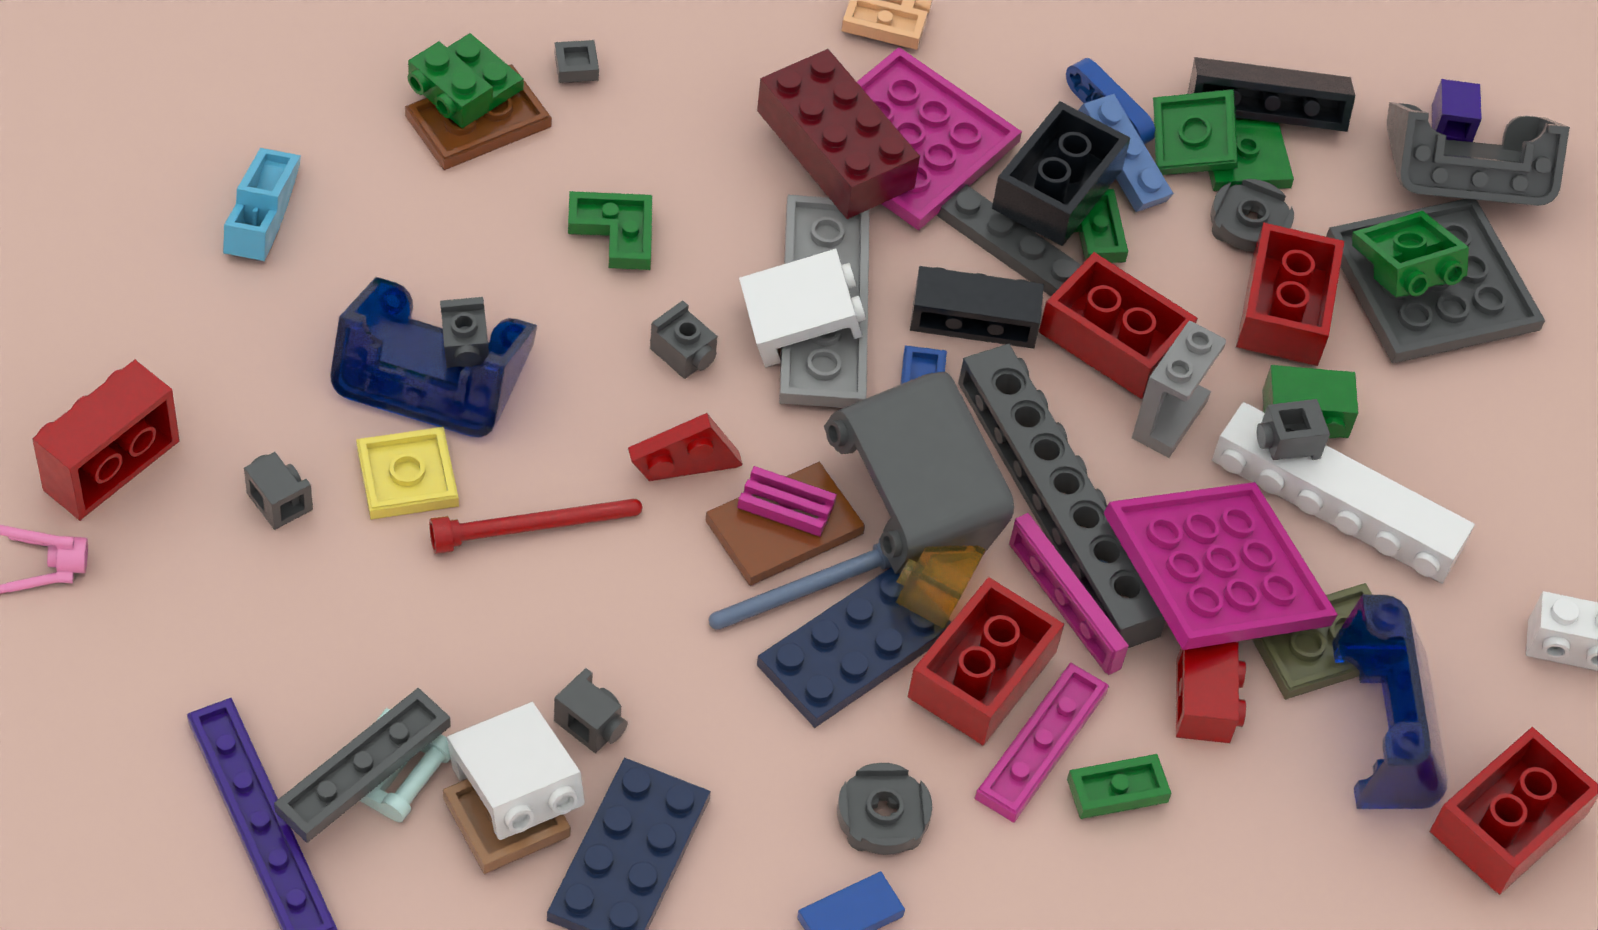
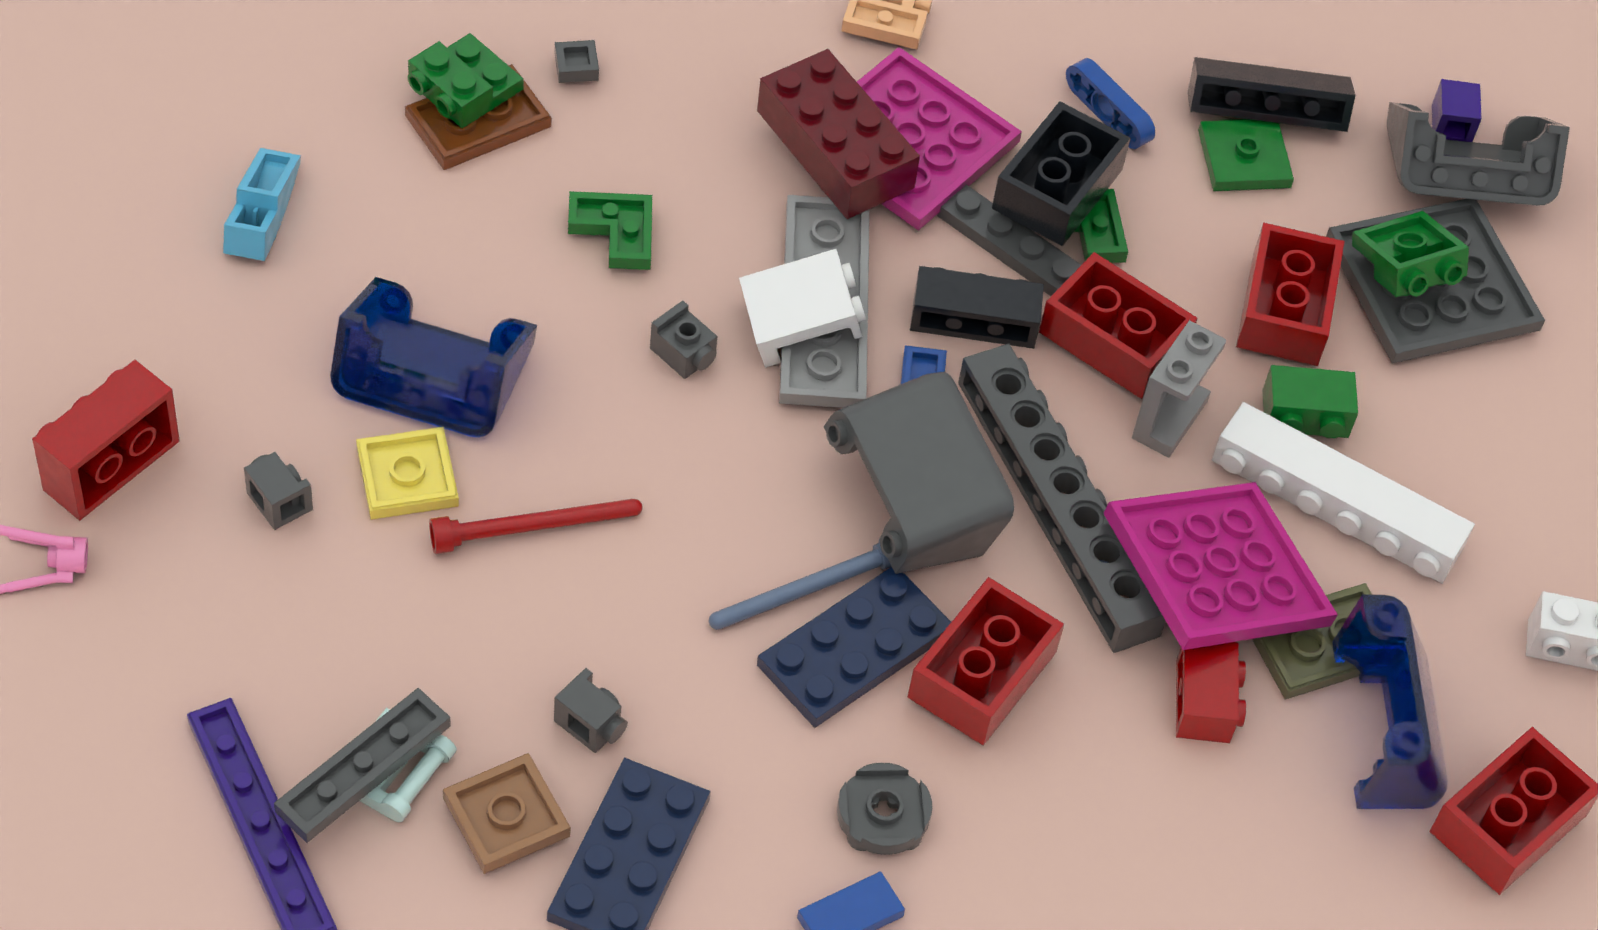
(464, 332): dark grey brick -> none
(517, 769): white panel -> none
(685, 450): red wing -> none
(769, 547): dark orange tile -> none
(790, 496): dark pink tile -> none
(938, 580): clear yellow slope -> none
(1041, 742): dark pink tile -> none
(1068, 594): dark pink tile -> none
(1118, 786): green plate -> none
(1140, 175): medium blue plate -> none
(1195, 132): green plate -> none
(1235, 202): dark grey plate -> none
(1293, 430): dark grey brick -> none

